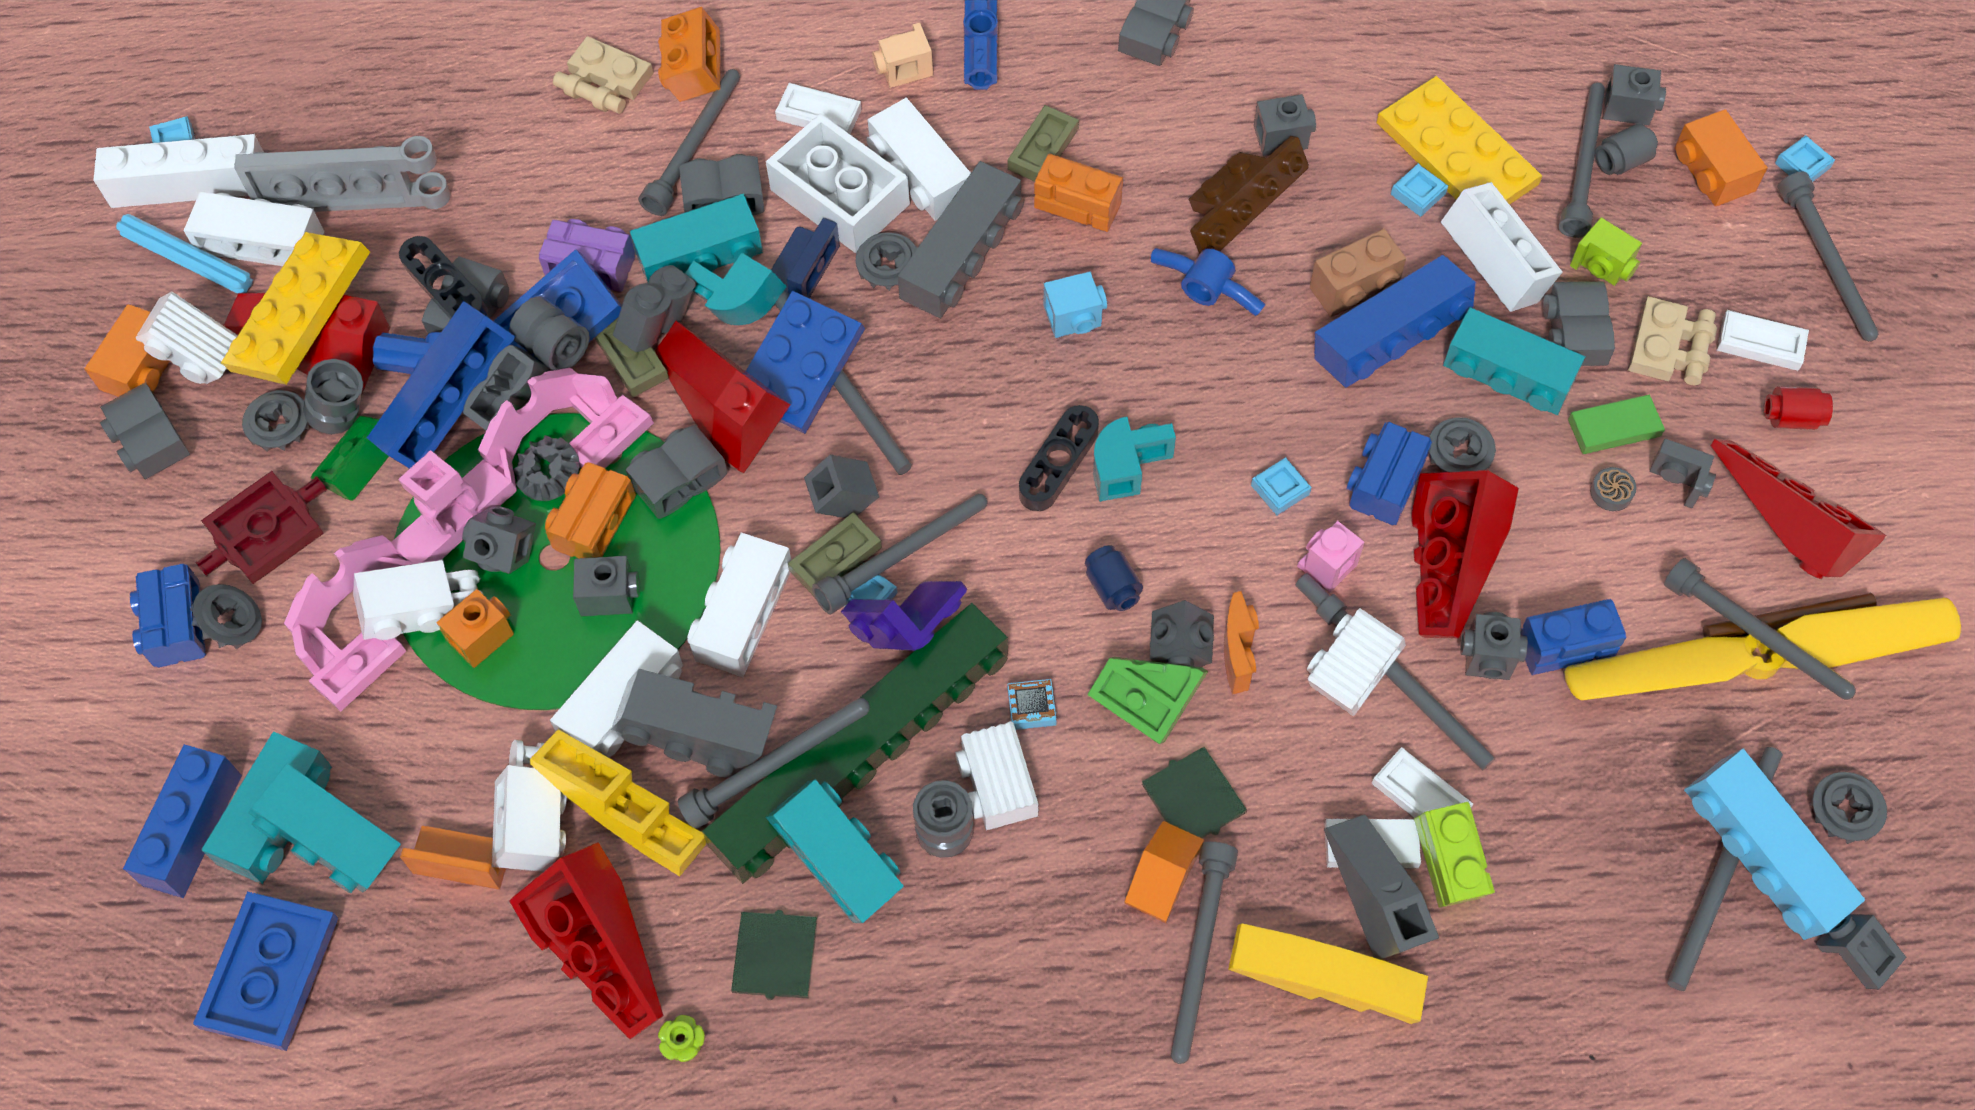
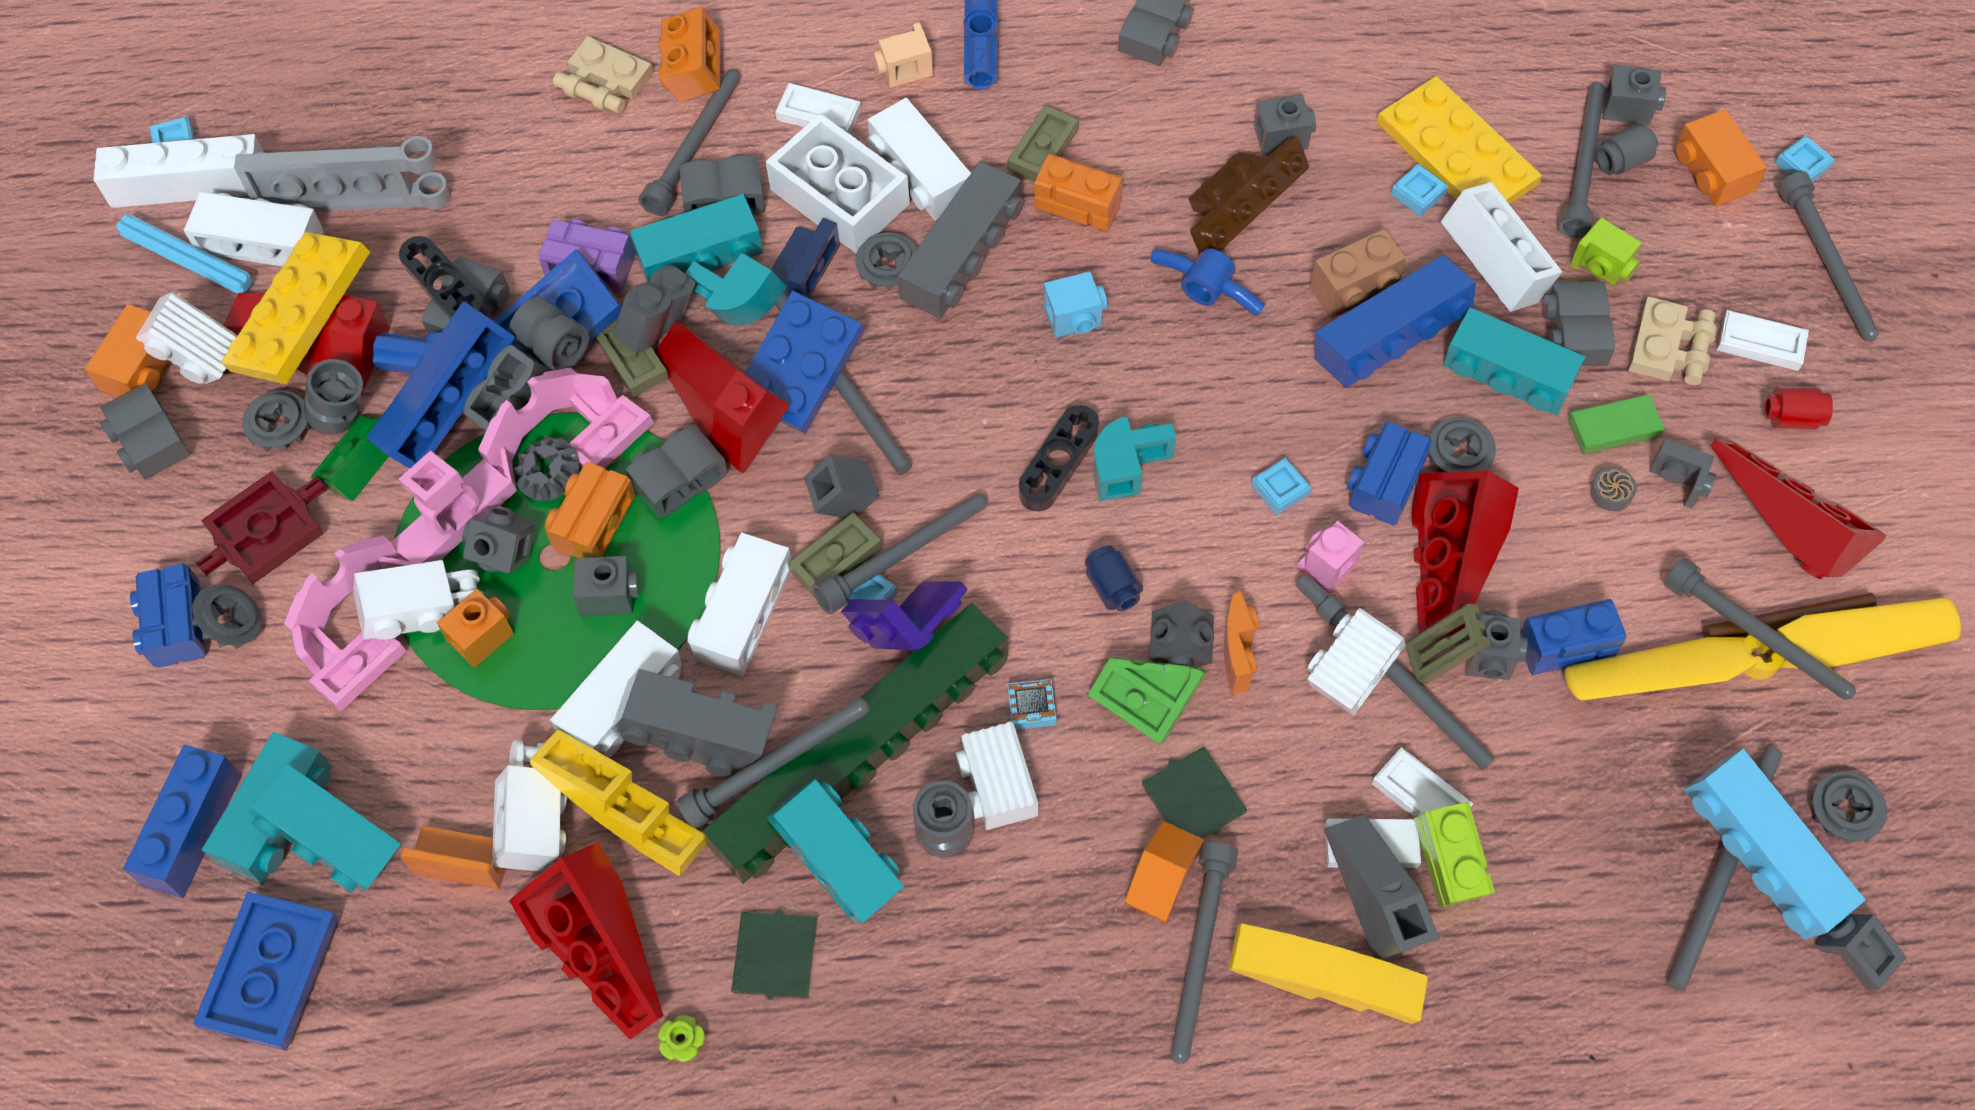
(1472, 631): none -> olive tile

